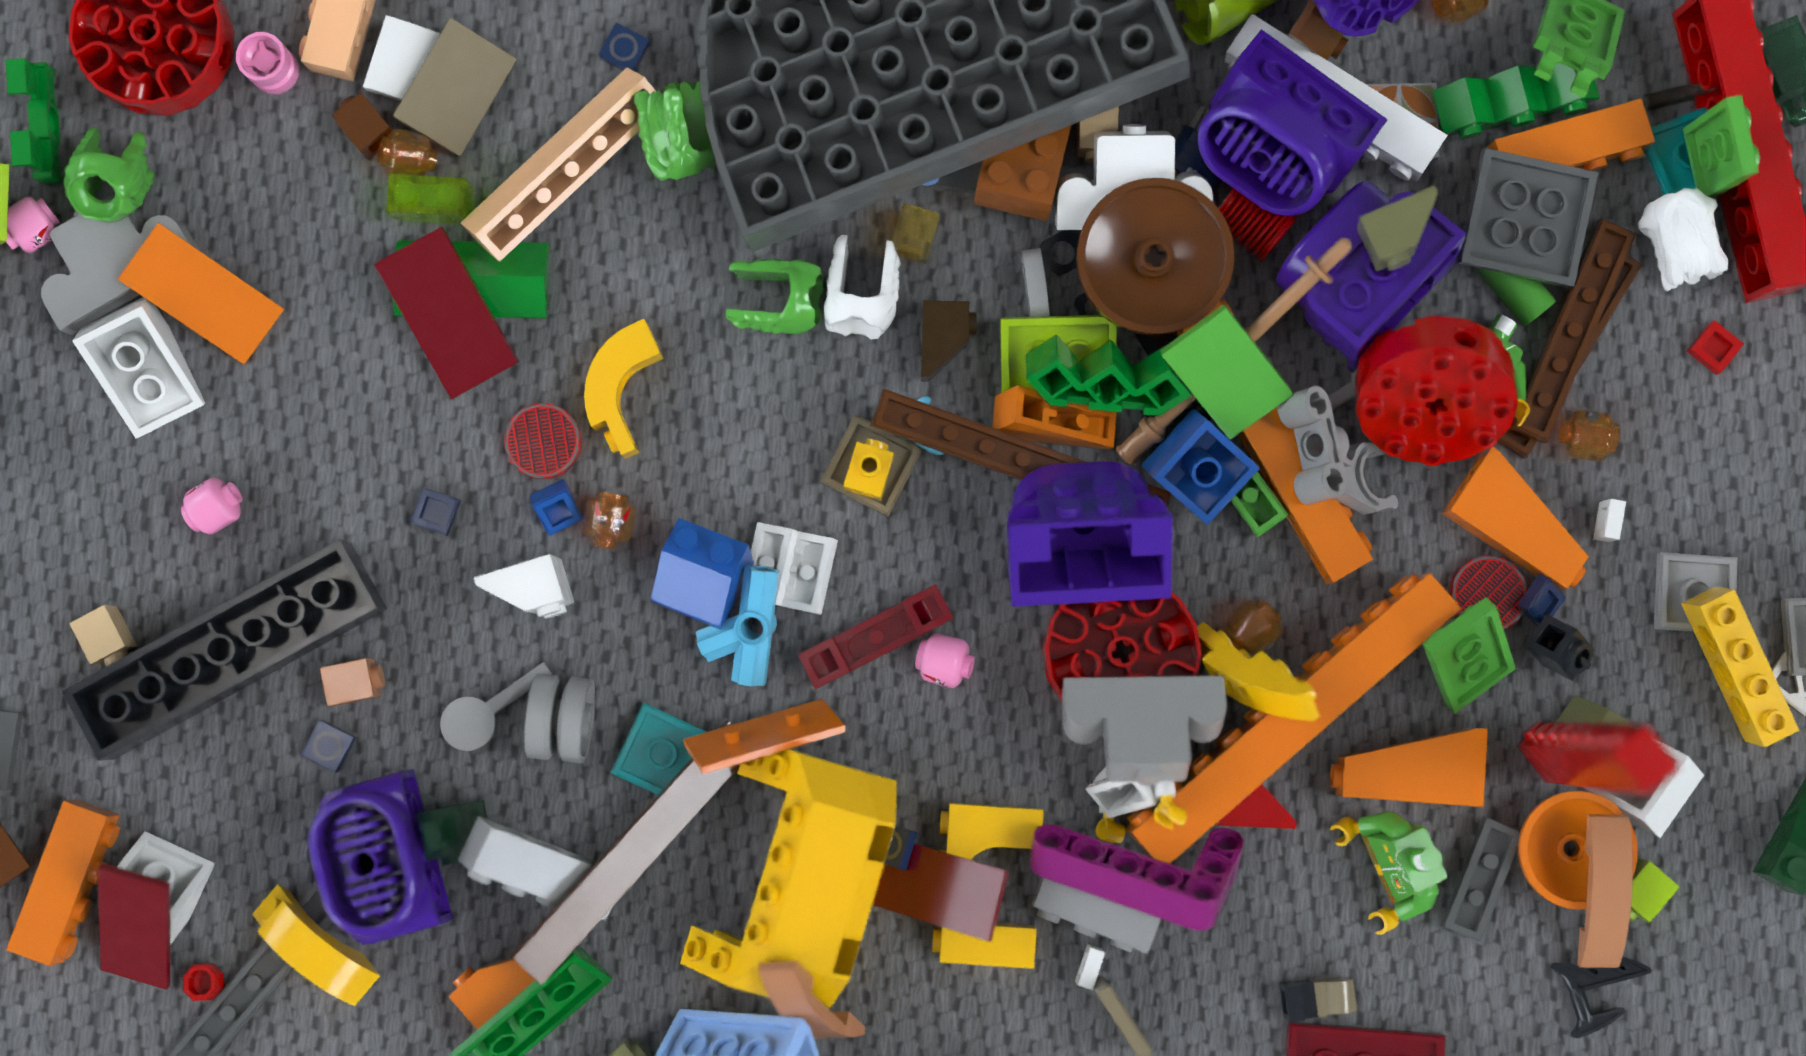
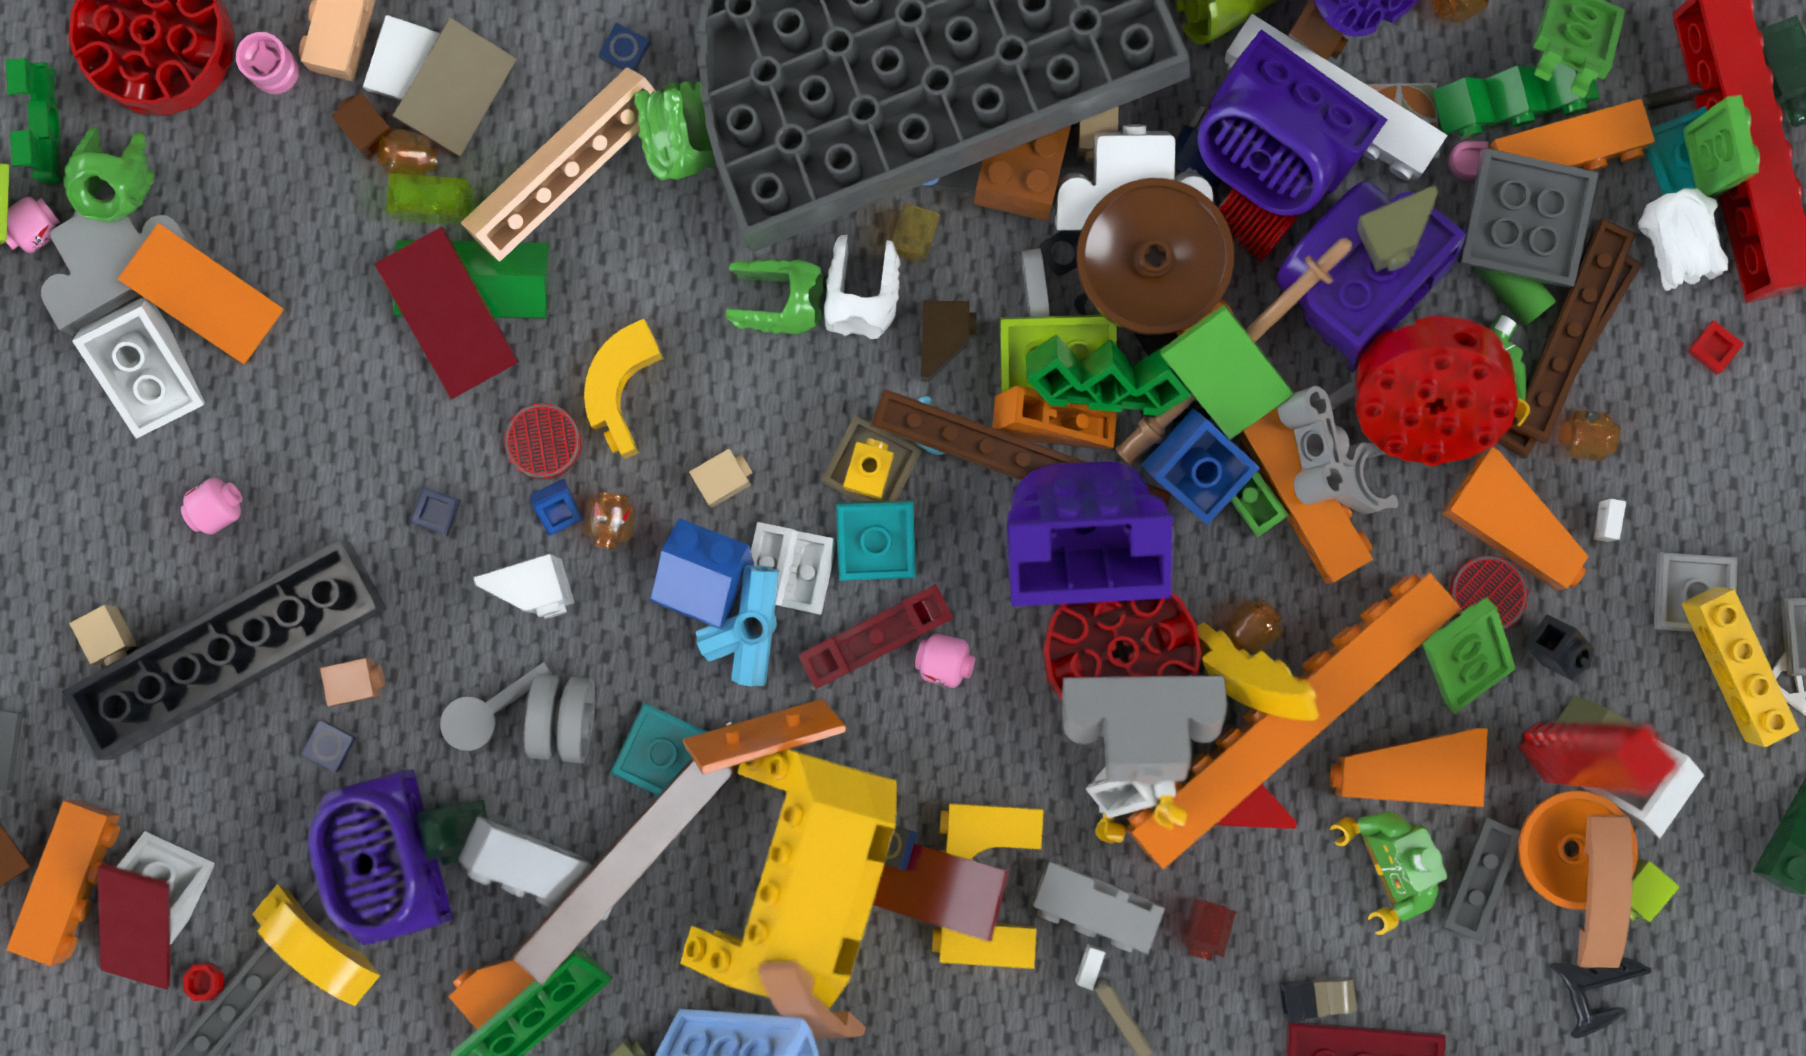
(722, 477): none -> tan brick
(875, 540): none -> teal tile
(1138, 880): magenta beam -> none
(1208, 929): none -> clear red brick
(1464, 159): none -> bright pink tile
(1541, 599): dark blue tile -> none

